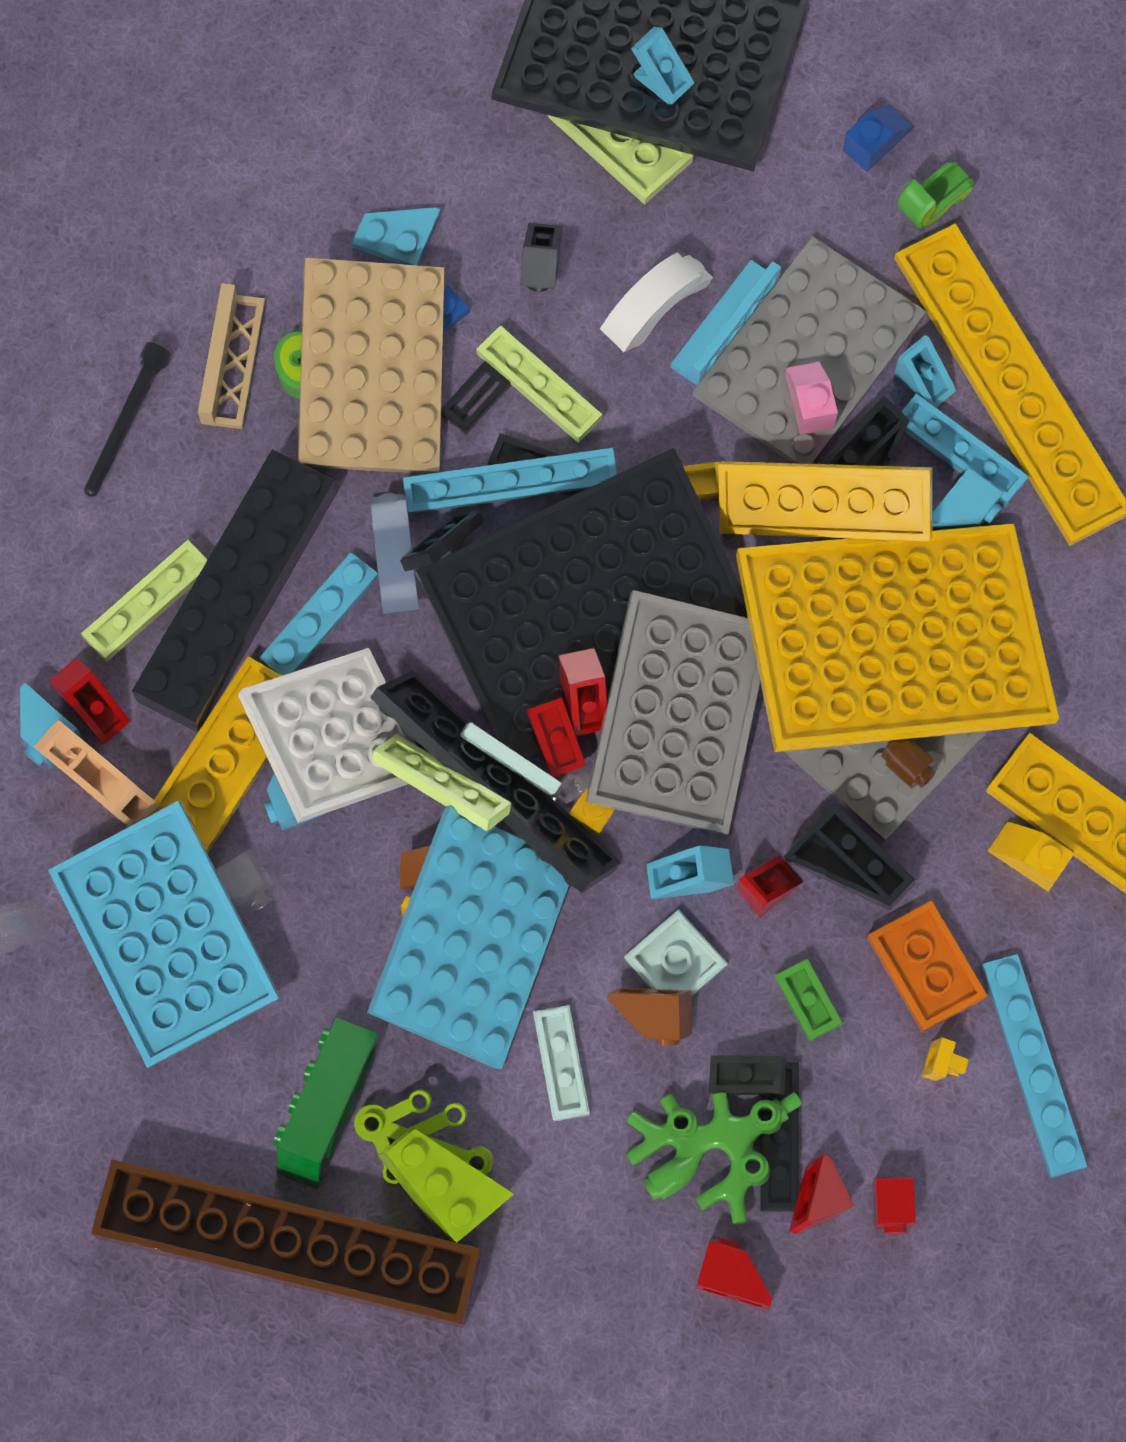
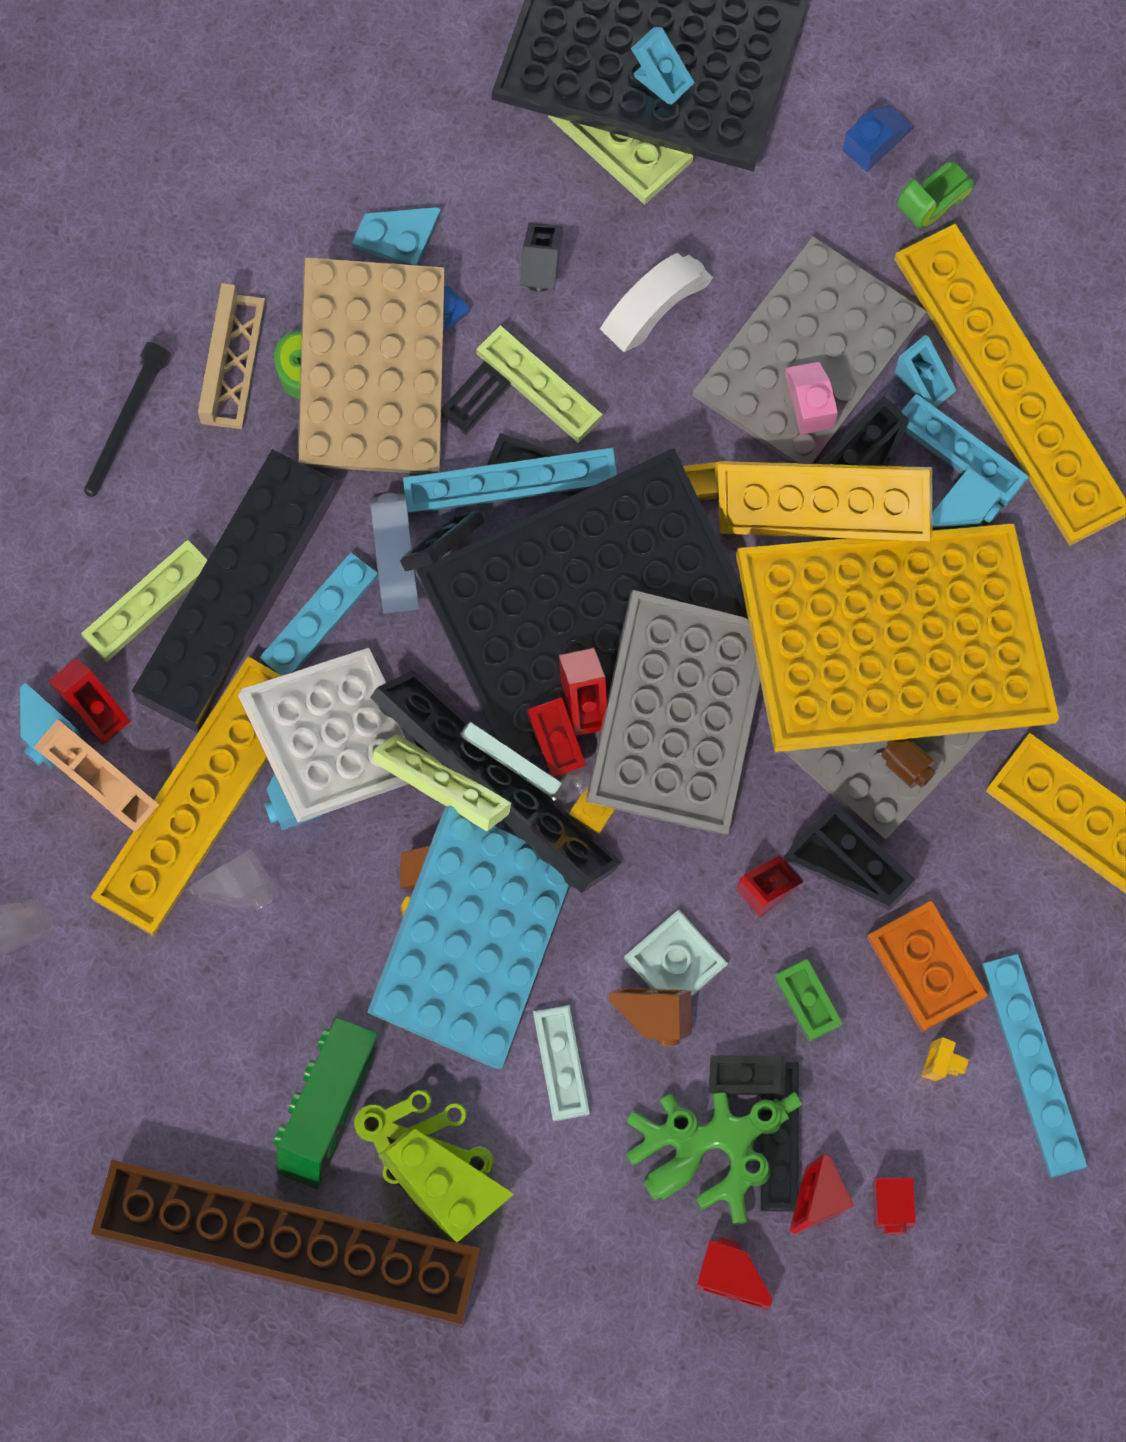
(164, 934): medium azure plate -> none
(690, 872): medium azure slope -> none
(725, 321): medium azure fence -> none
(1031, 854): yellow slope -> none

